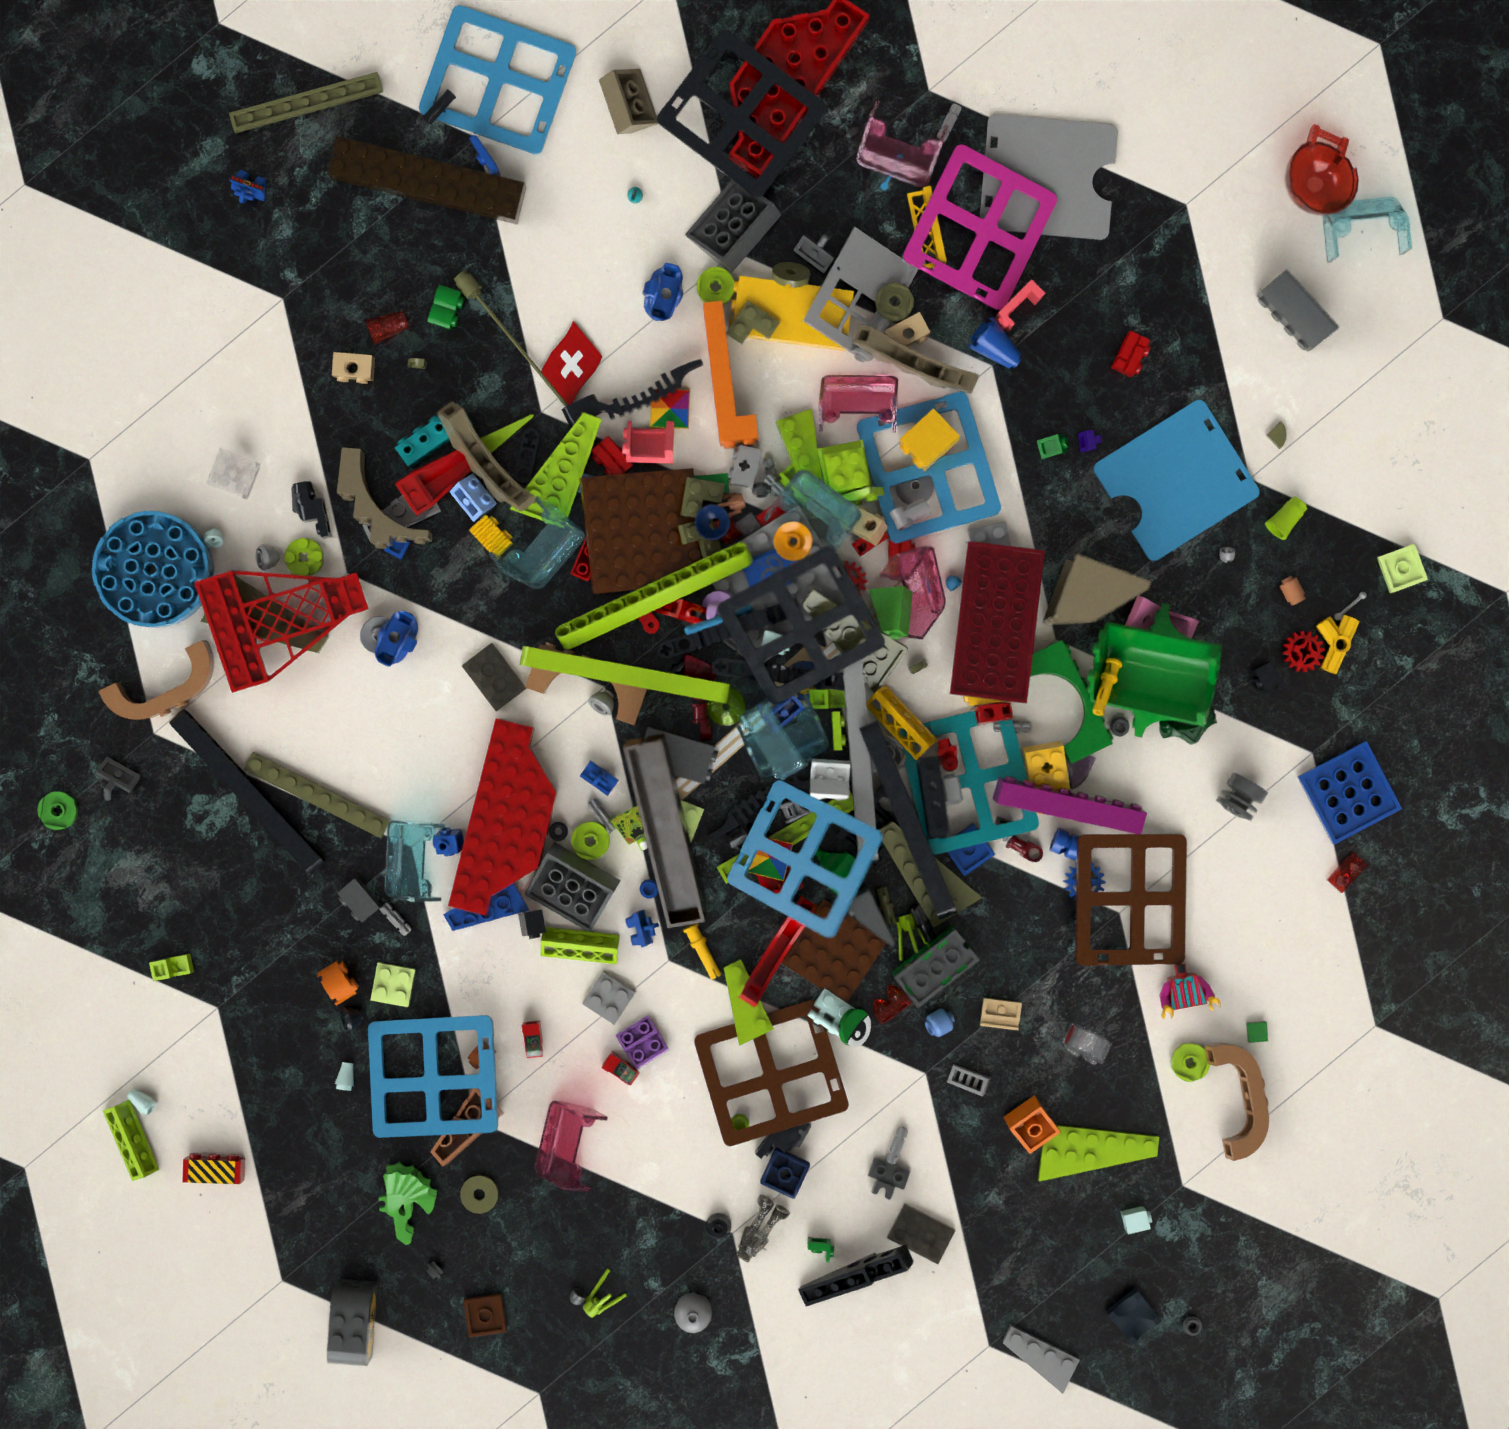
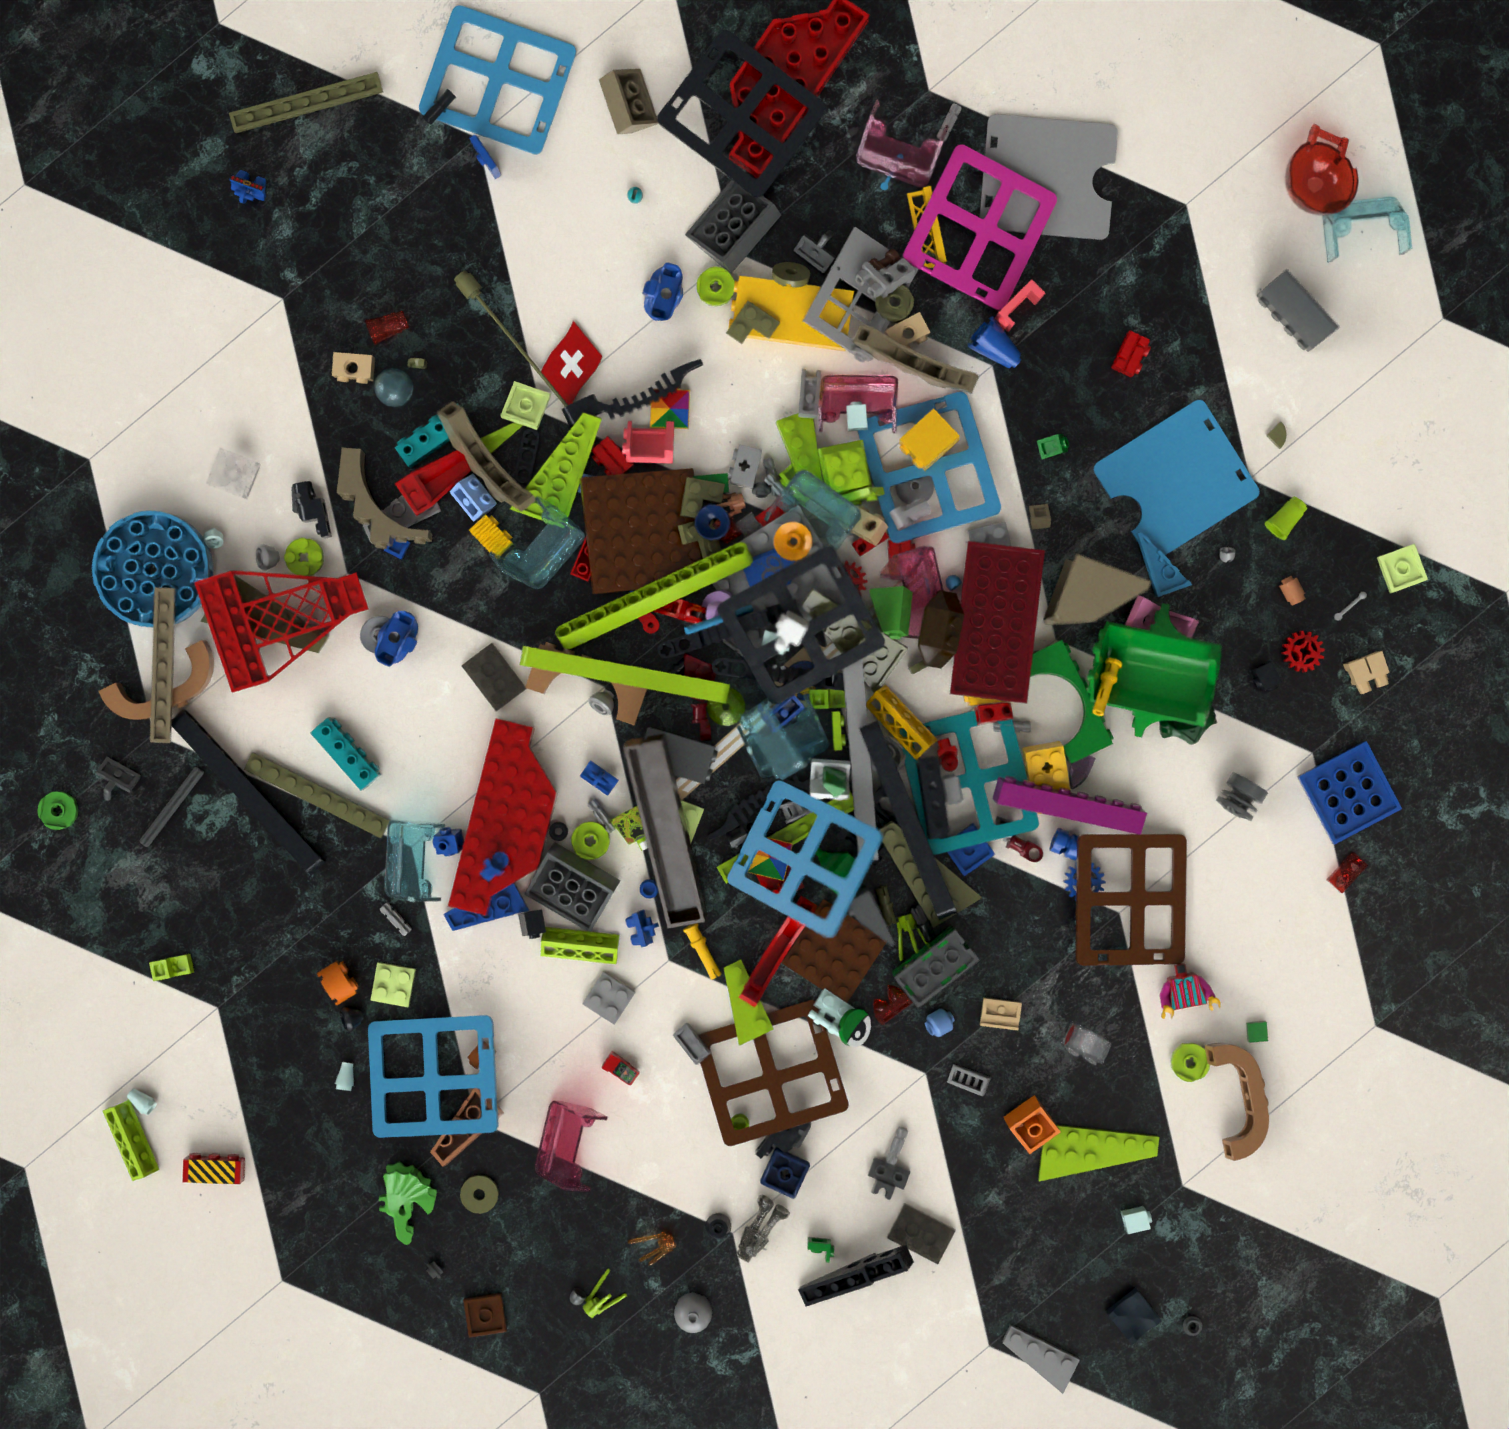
(162, 665): none -> dark tan plate
(171, 806): none -> dark grey axle
(345, 753): none -> teal brick
(352, 1322): dark grey brick -> none
(359, 900): dark grey brick -> none
(393, 387): none -> clear light blue cylinder
(426, 180): dark brown piece -> none
(445, 307): green brick -> none
(495, 866): none -> blue hips
(525, 405): none -> yellowish green plate
(532, 1039): leg -> none
(642, 1042): medium lavender slope -> none
(666, 1245): none -> clear orange plant
(692, 1043): none -> flat silver tile
(731, 428): orange brick -> none
(790, 629): none -> white brick
(809, 395): none -> light grey hinge
(834, 781): none -> green slope
(857, 416): none -> light aqua brick
(883, 279): none -> light grey hips
(940, 629): none -> dark brown wedge
(1040, 516): none -> dark tan slope
(1088, 441): dark purple tile -> none
(1125, 724): dark grey plate -> none
(1162, 574): none -> dark azure wing
(1332, 634): yellow piece -> none
(1368, 668): none -> tan hips

